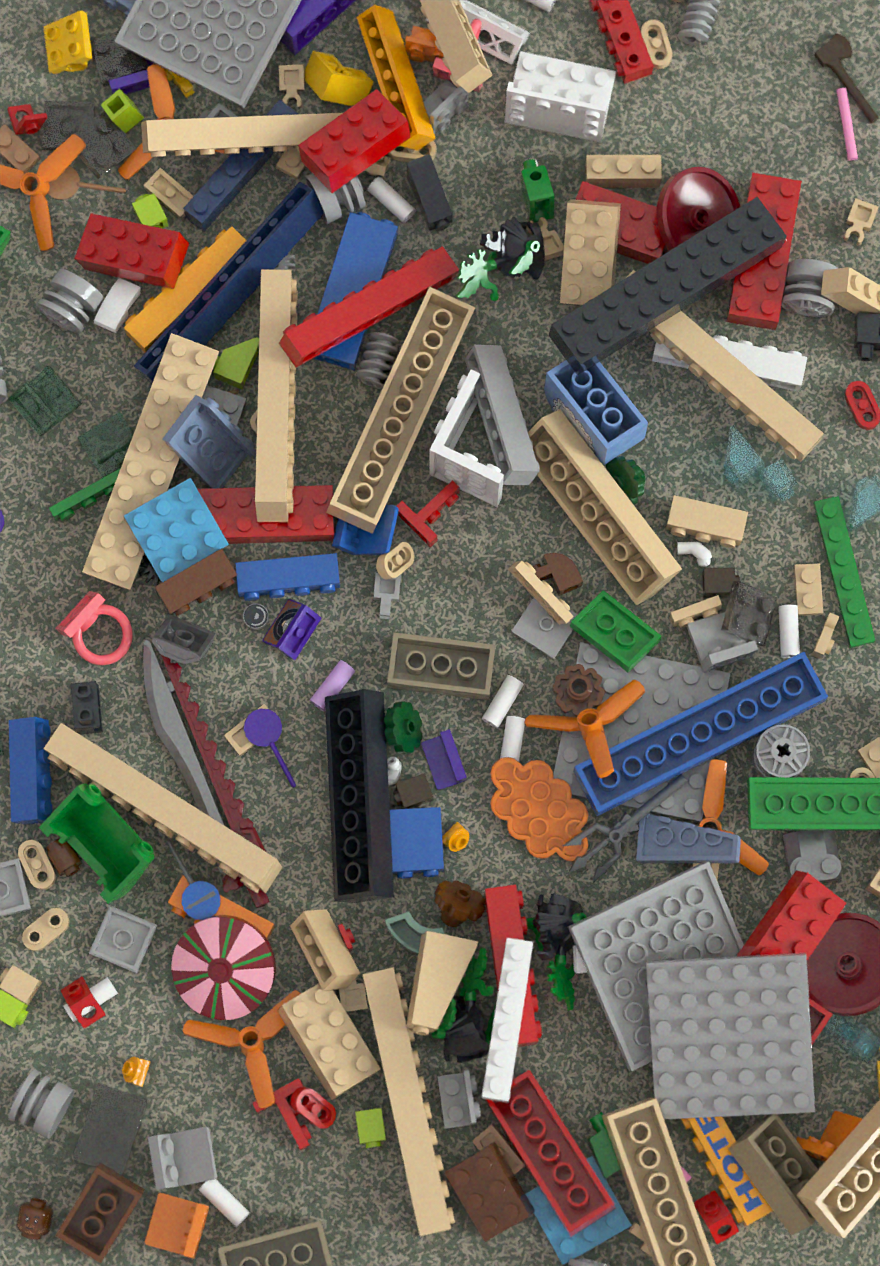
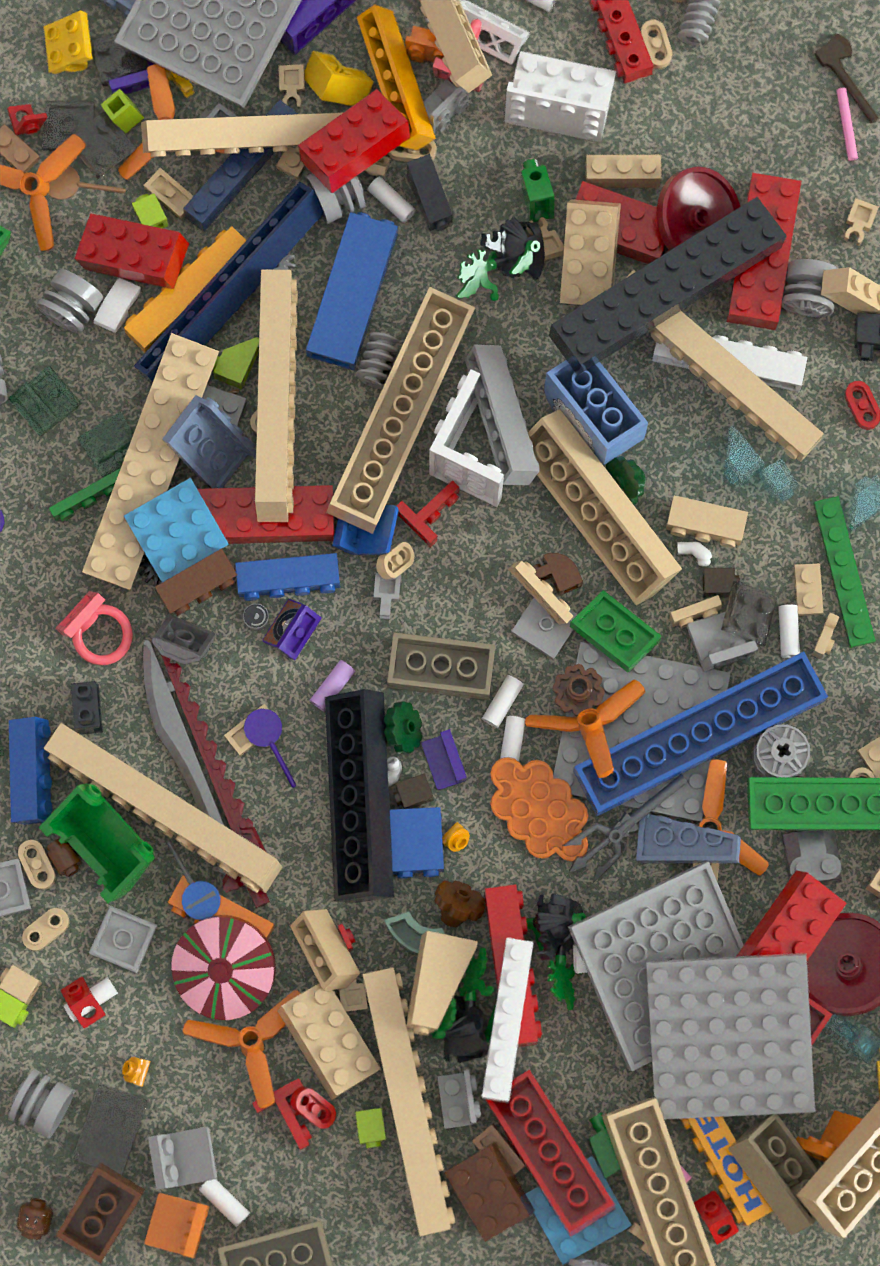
(368, 306): red brick -> none

